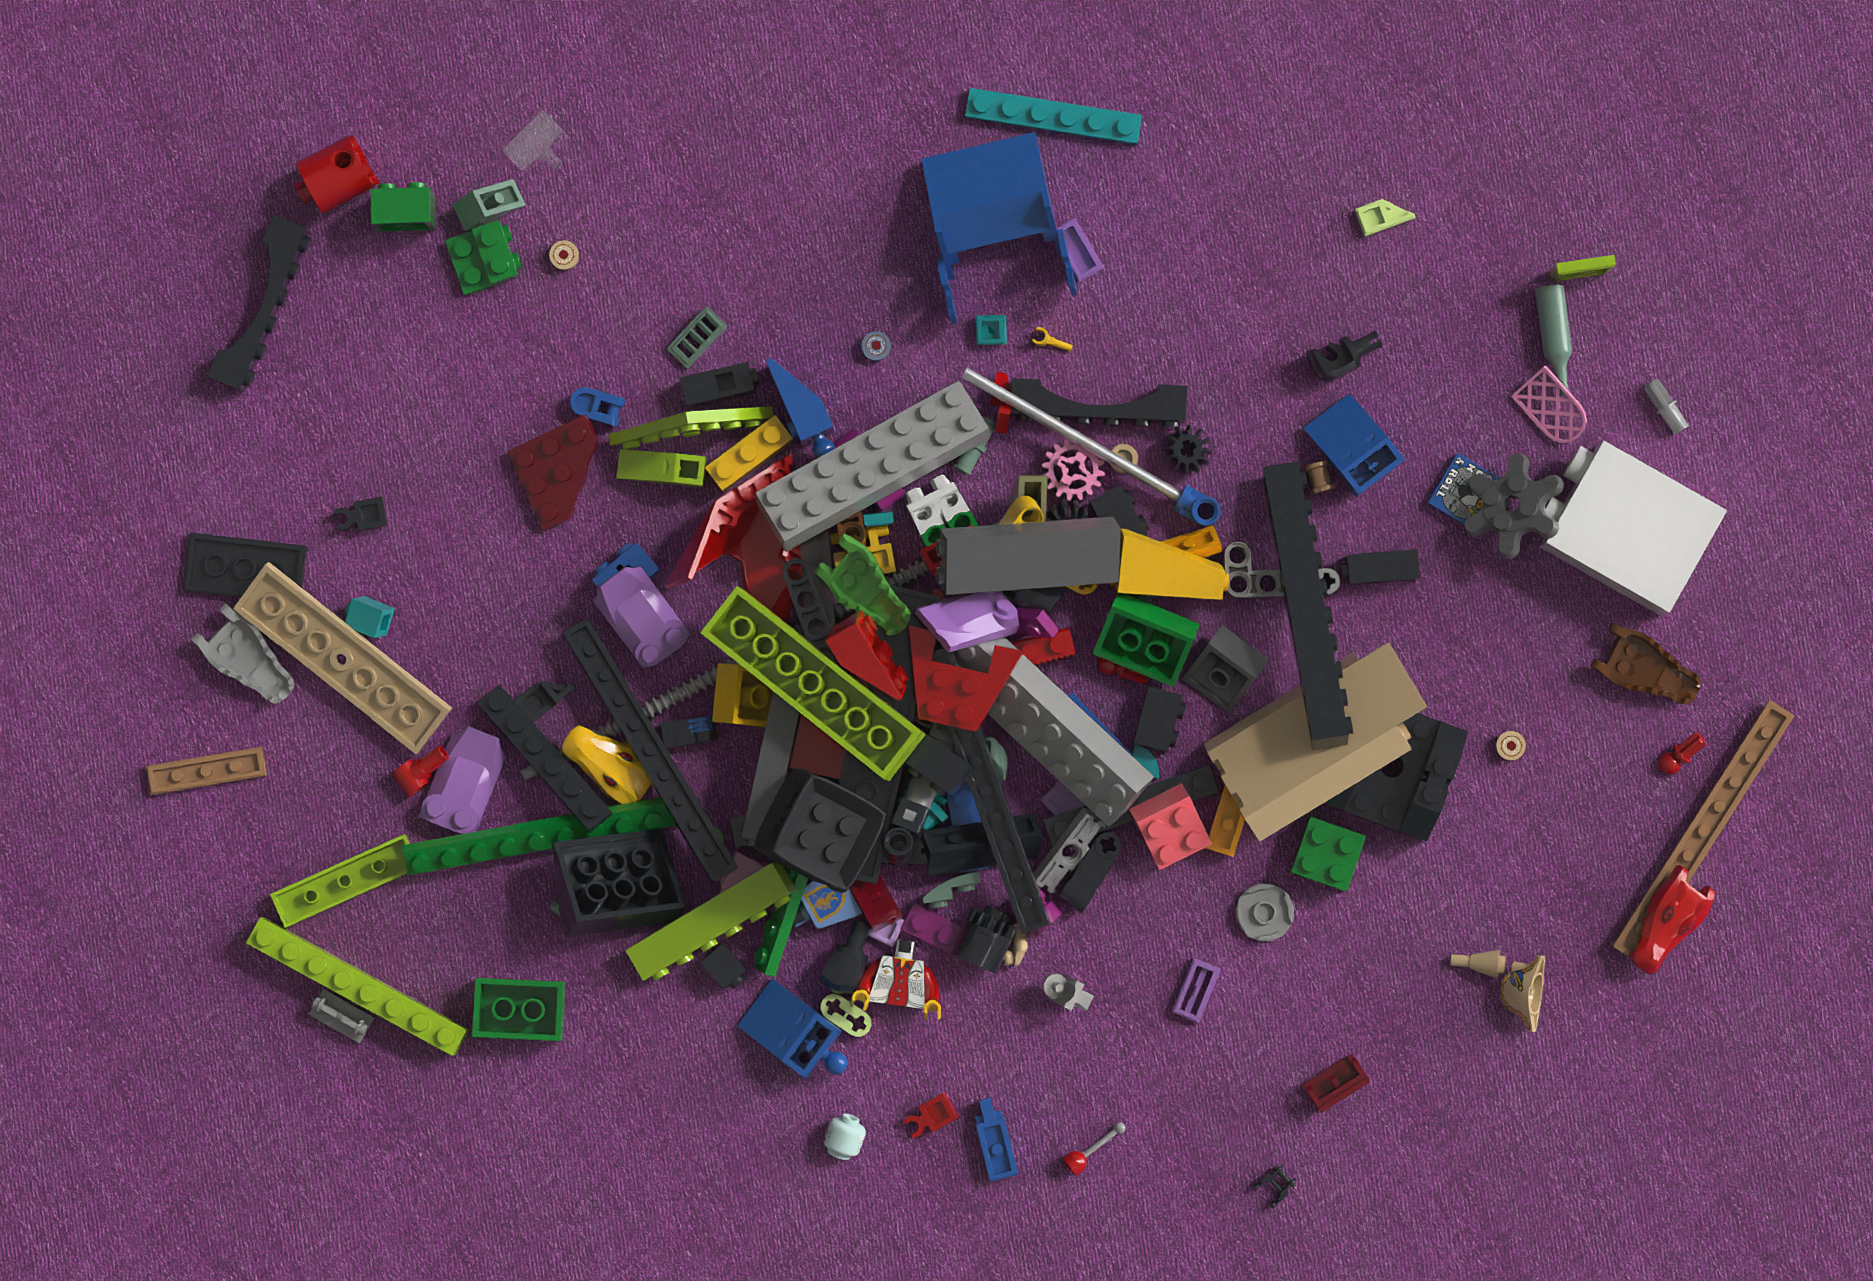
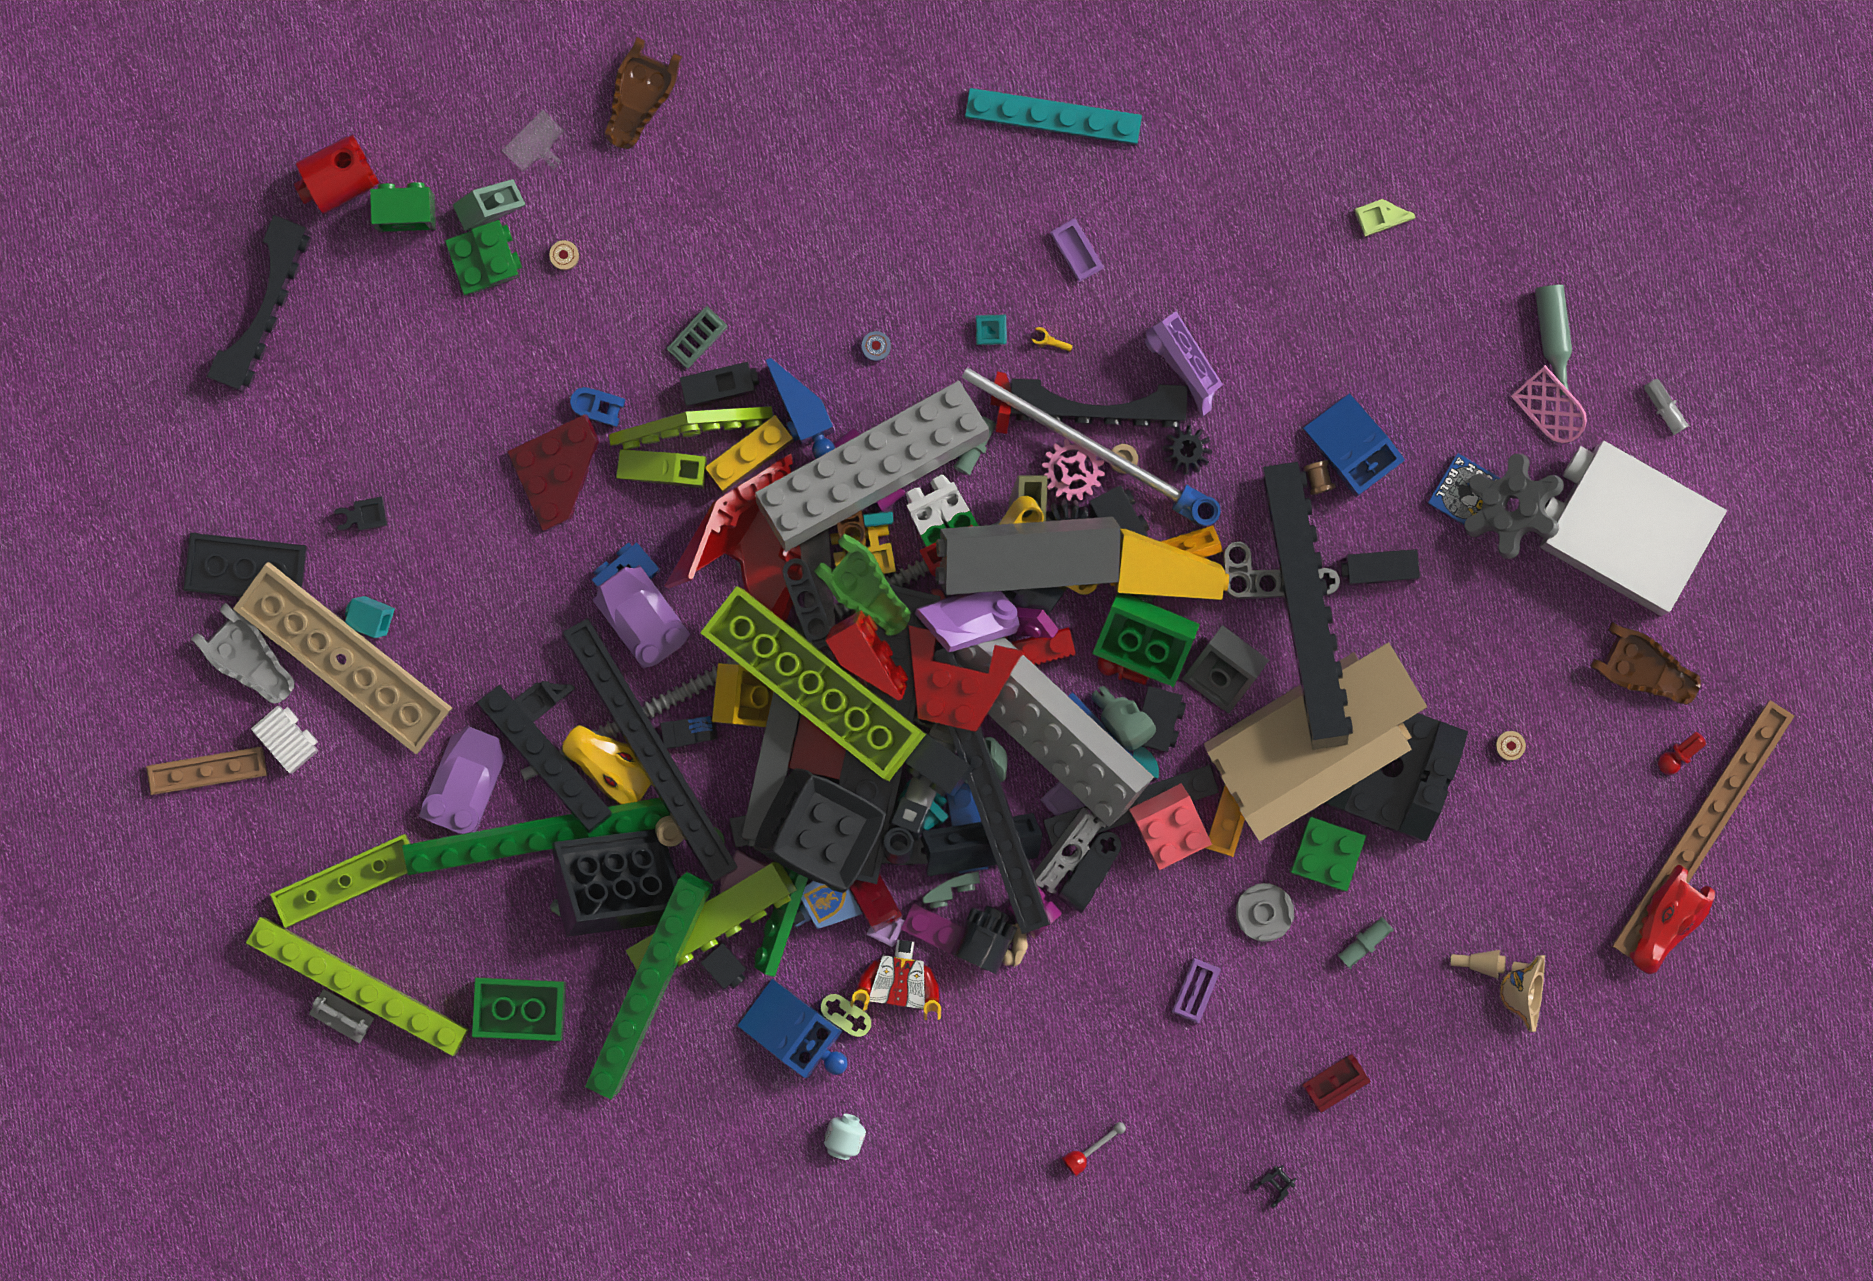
(285, 738): none -> white brick
(414, 775): red pin -> none
(639, 92): none -> reddish brown animal
(649, 985): none -> green brick
(668, 832): none -> tan tile
(847, 963): black piece -> none
(935, 1114): red plate -> none
(990, 198): blue piece -> none
(995, 1142): blue hinge -> none
(1066, 991): light grey hips -> none
(1124, 720): none -> sand green piece
(1185, 357): none -> medium lavender slope
(1346, 357): black piece -> none
(1365, 942): none -> sand green pin
(1582, 268): lime tile -> none

